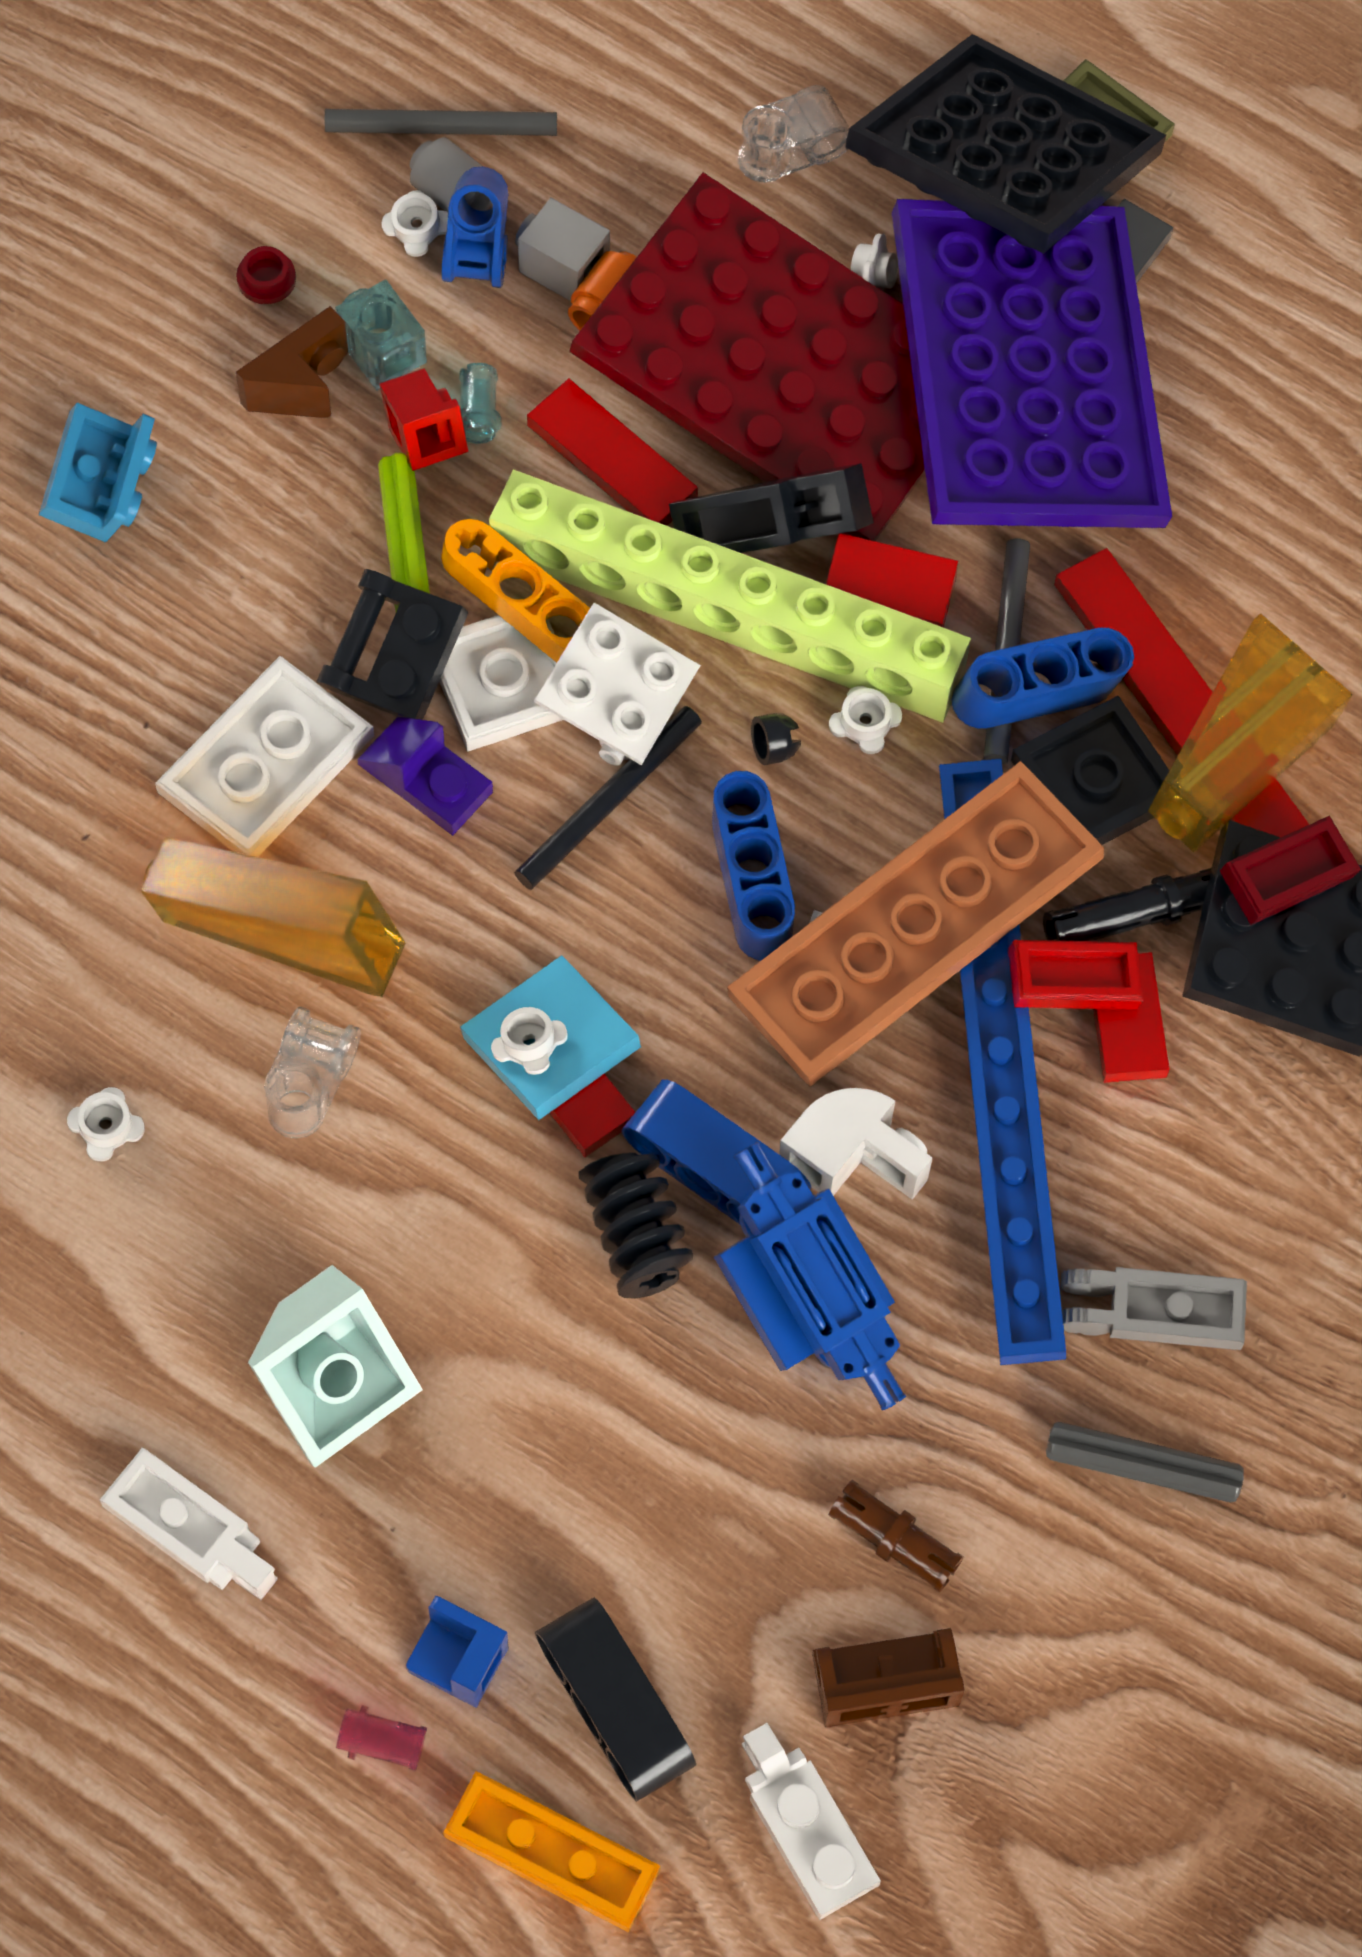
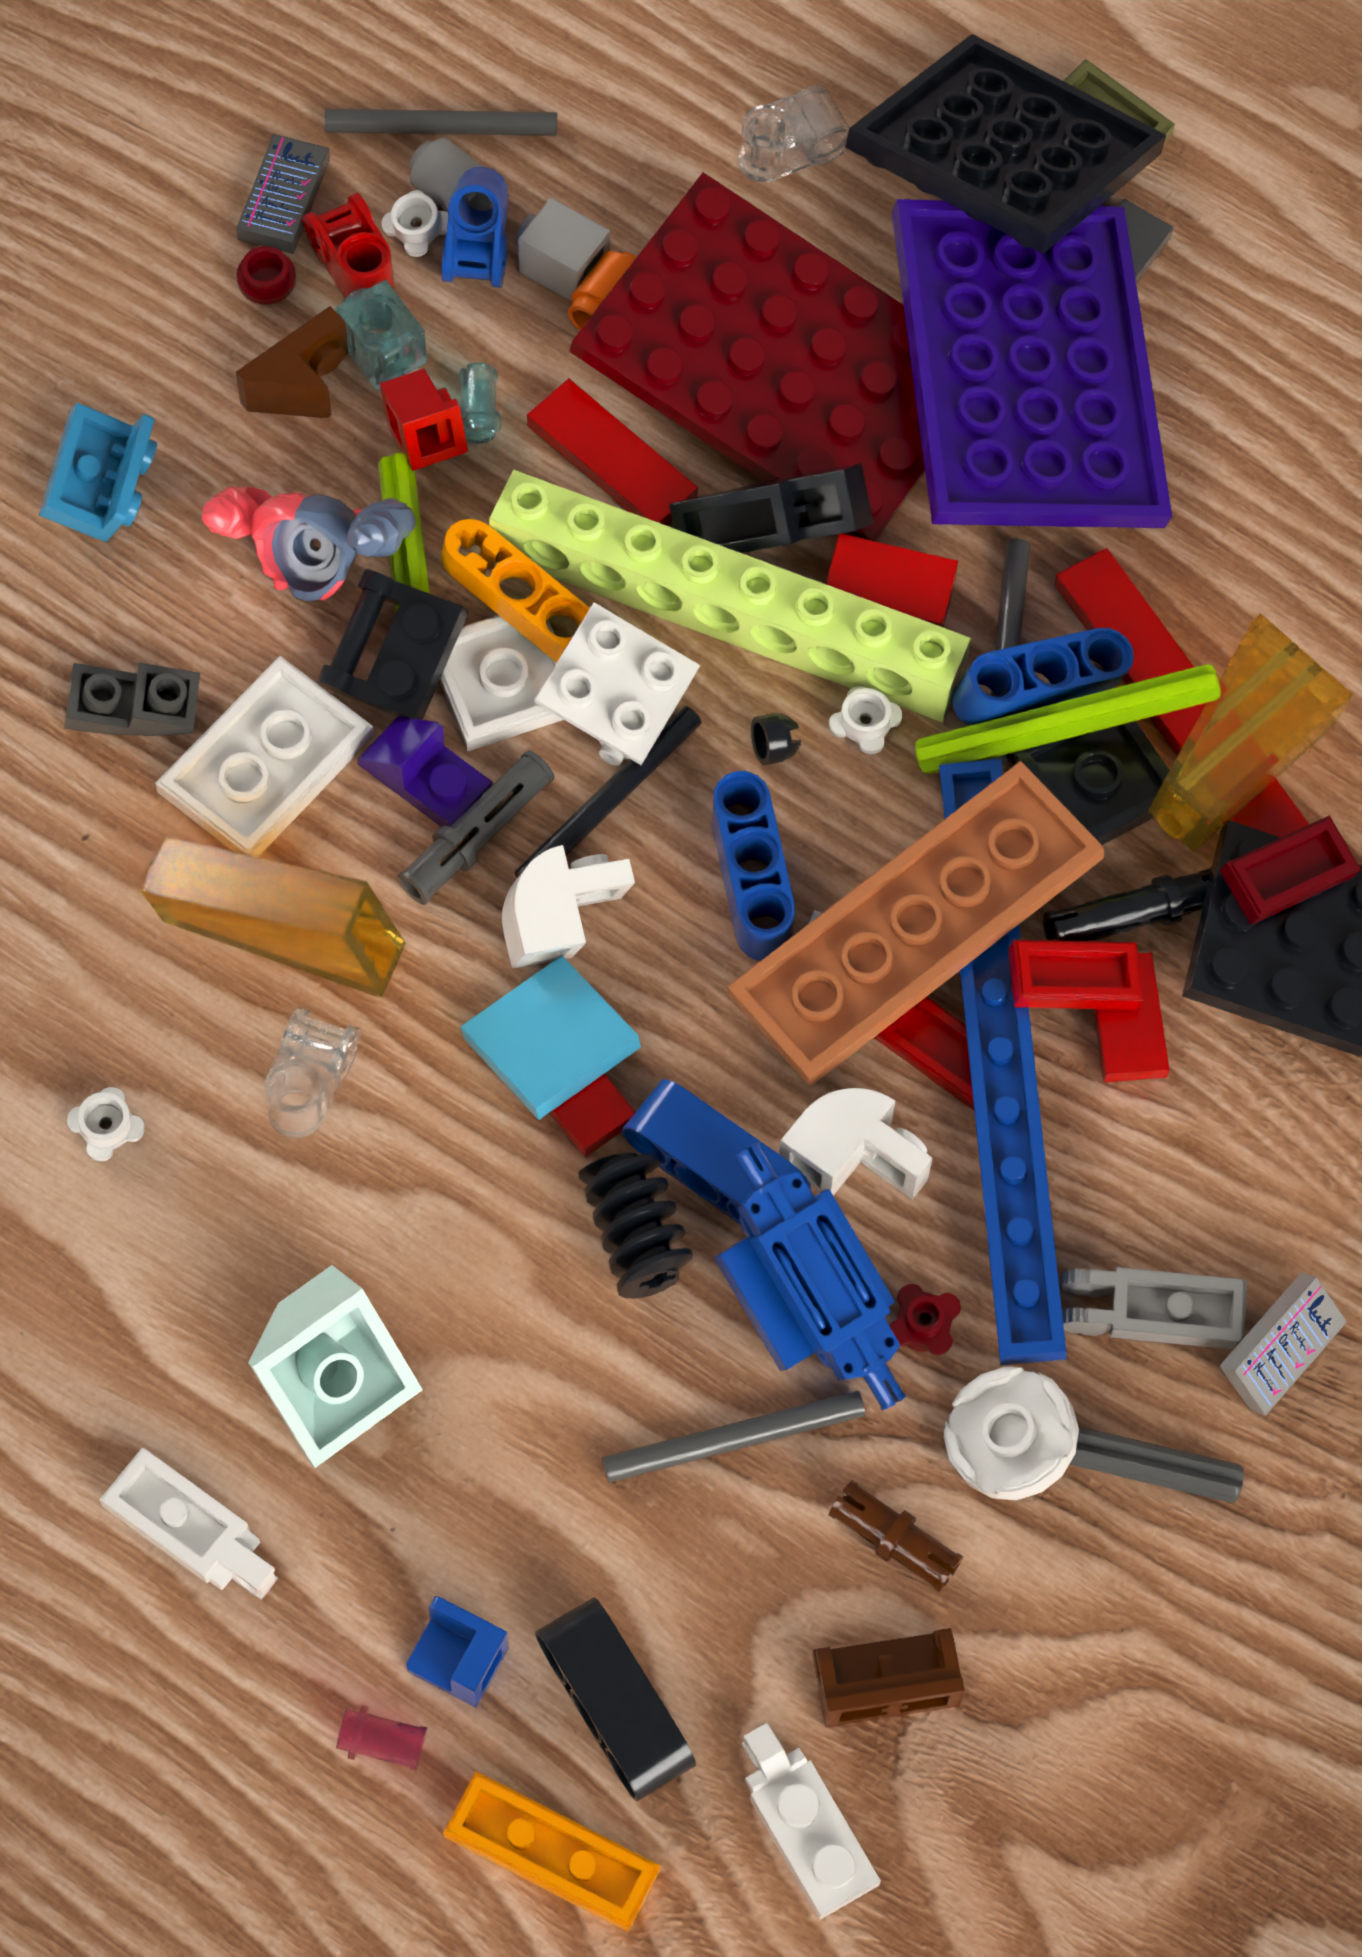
(133, 704): none -> dark grey slope
(283, 193): none -> dark grey tile
(290, 522): none -> sand blue hair
(350, 245): none -> red piece
(427, 876): none -> dark grey pin
(524, 1025): white plate -> none
(543, 904): none -> white brick
(733, 1436): none -> dark grey bar
(876, 263): white plate -> none
(920, 1337): none -> dark red plate
(933, 1045): none -> red tile
(1011, 1433): none -> white tile
(1069, 718): none -> lime axle
(1283, 1343): none -> light grey tile

